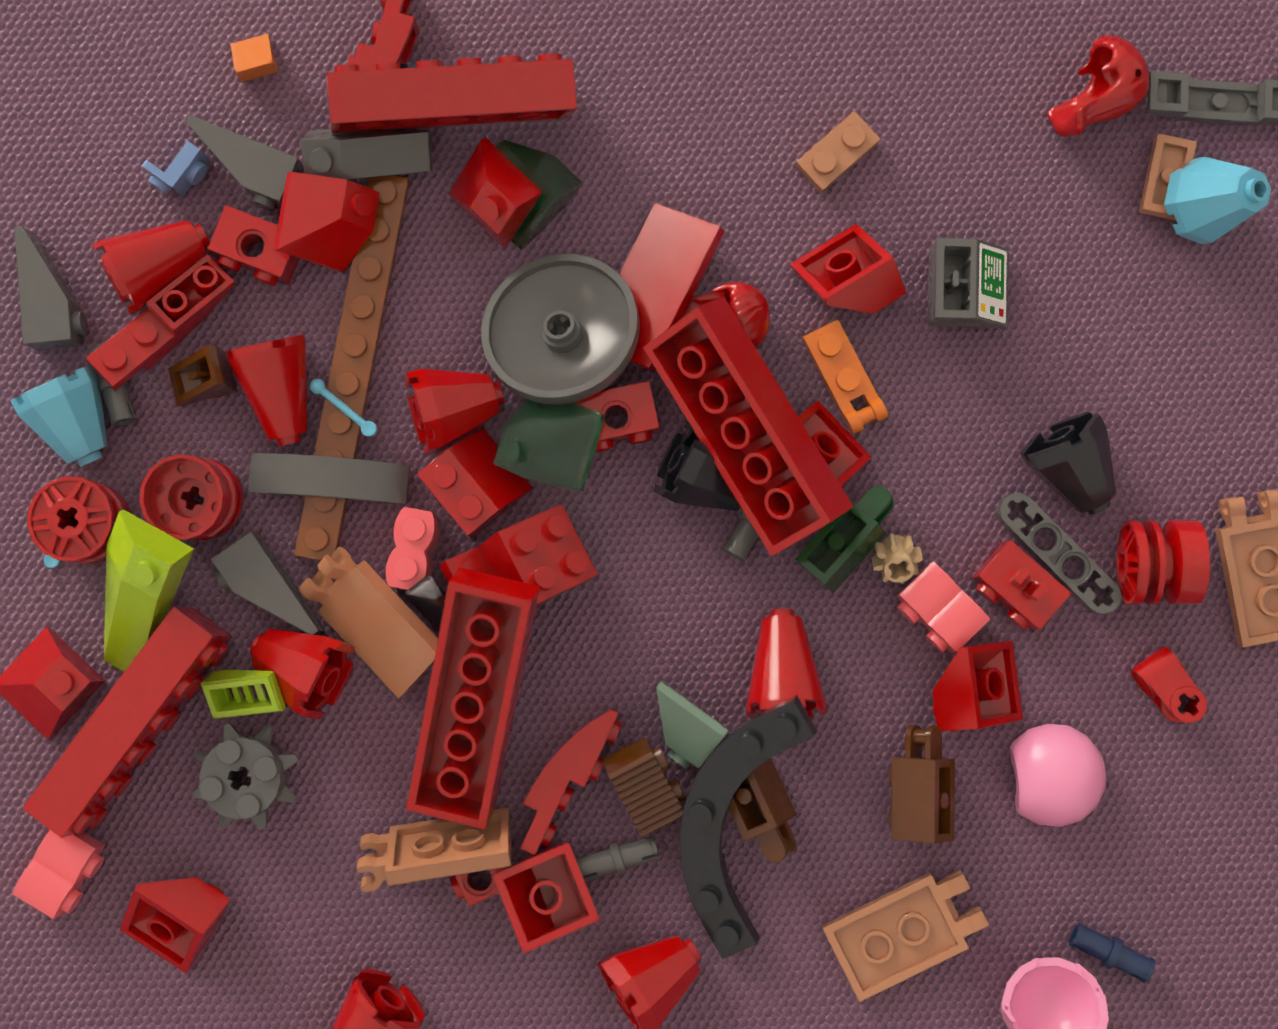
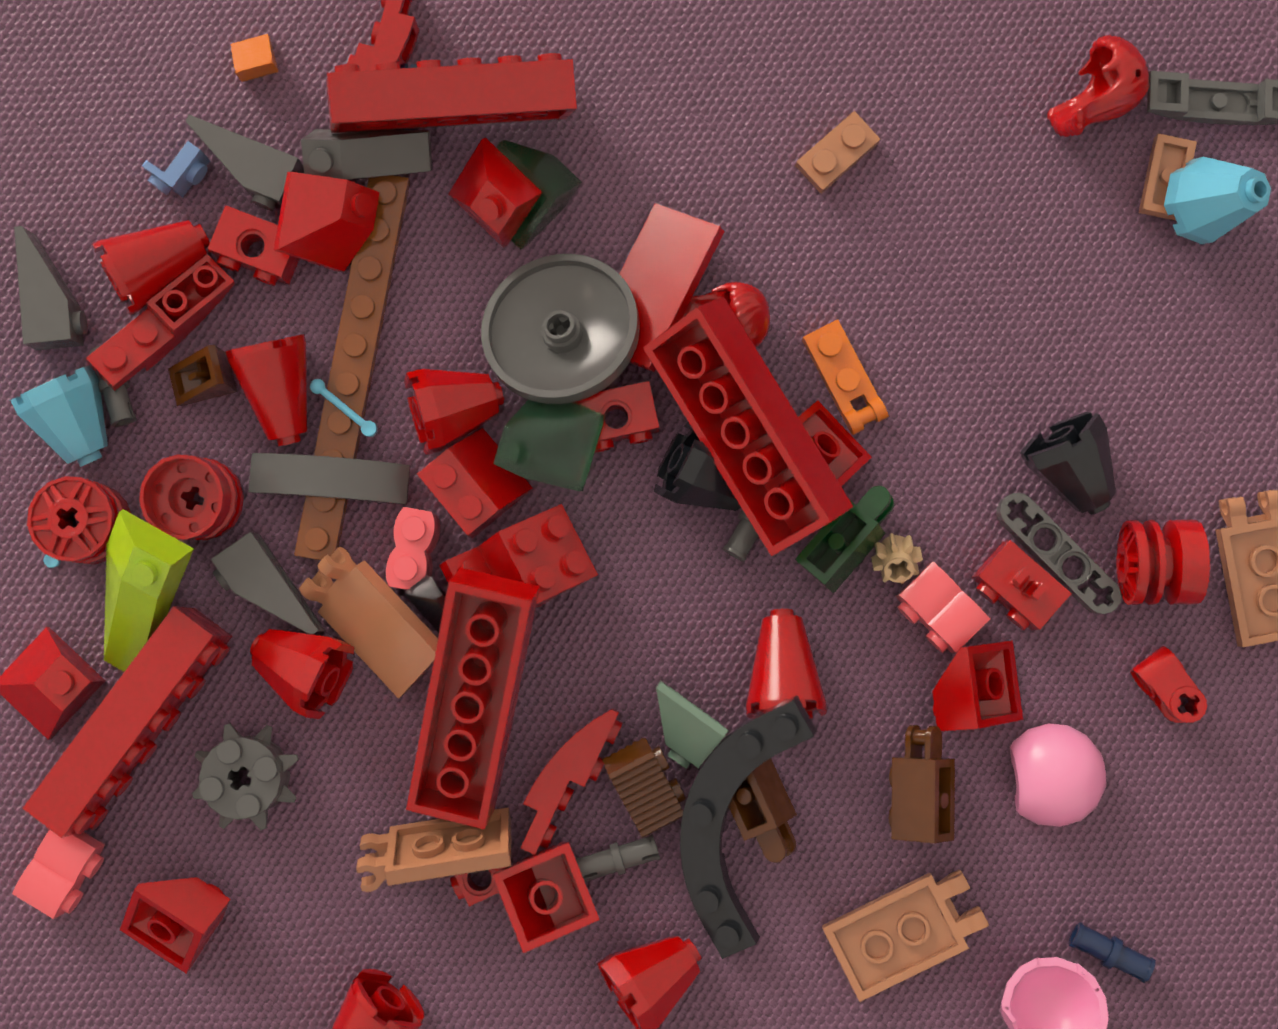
(223, 705): lime slope -> none
(851, 272): red slope -> none
(968, 284): dark grey slope -> none

